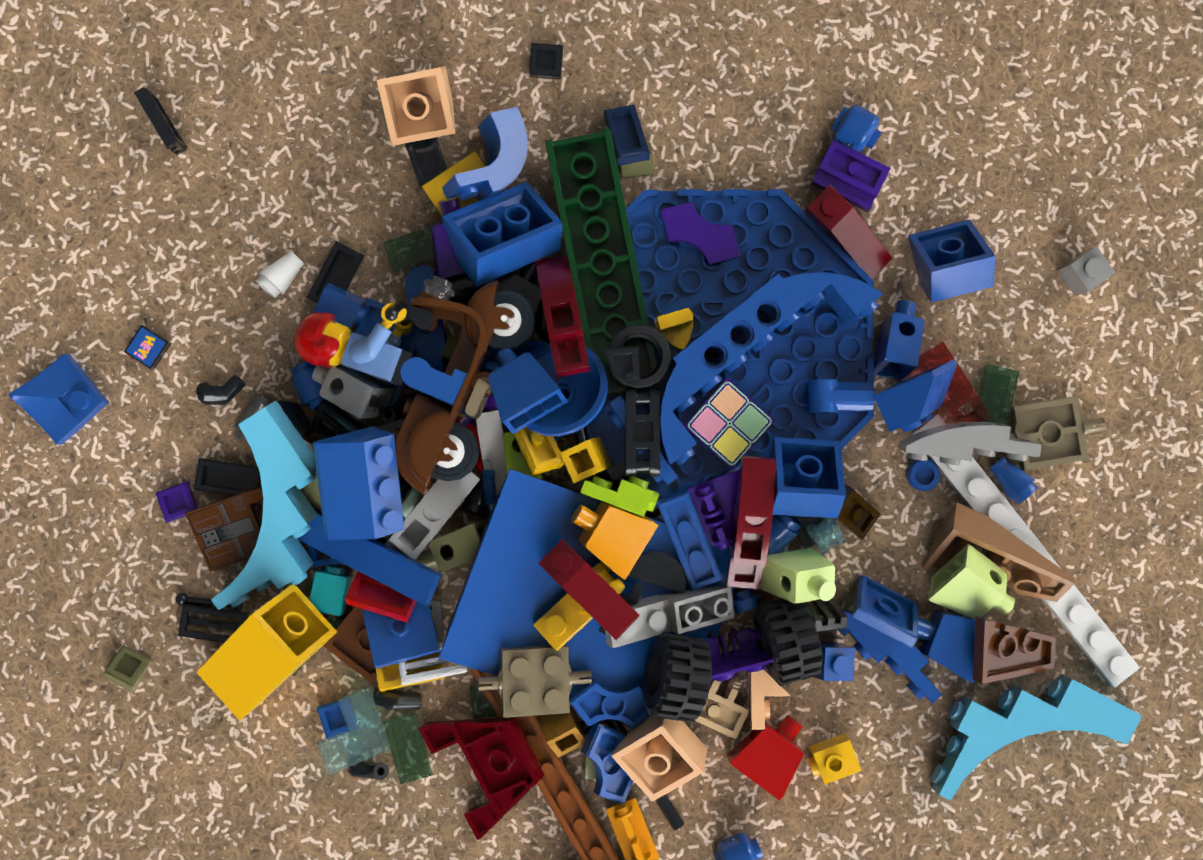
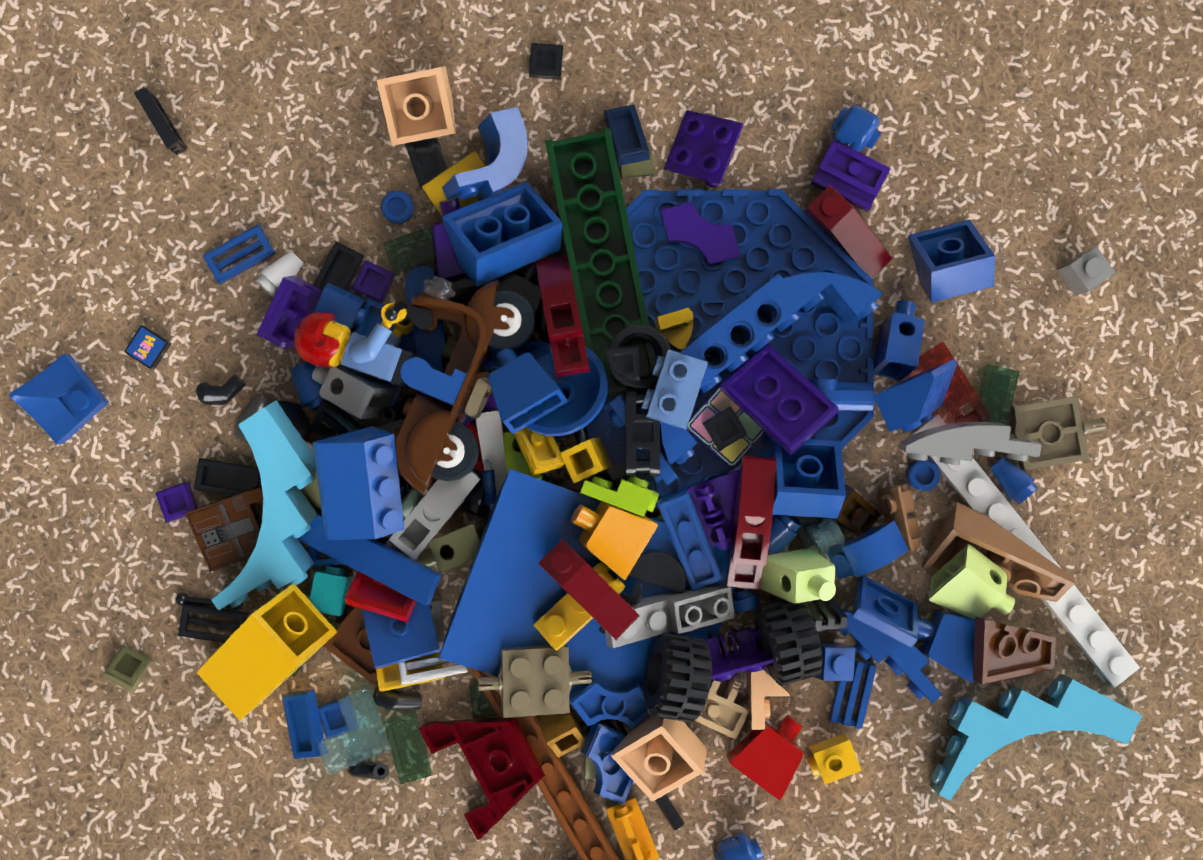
(245, 265): none -> blue tile
(289, 306): none -> dark purple hinge
(303, 723): none -> blue tile
(373, 281): none -> dark purple tile
(397, 207): none -> blue tile
(675, 389): none -> medium blue brick
(703, 147): none -> dark purple hinge
(724, 428): none -> black tile
(779, 399): none -> dark purple tile
(864, 698): none -> blue tile
(868, 551): none -> blue brick
(895, 504): none -> medium nougat hinge

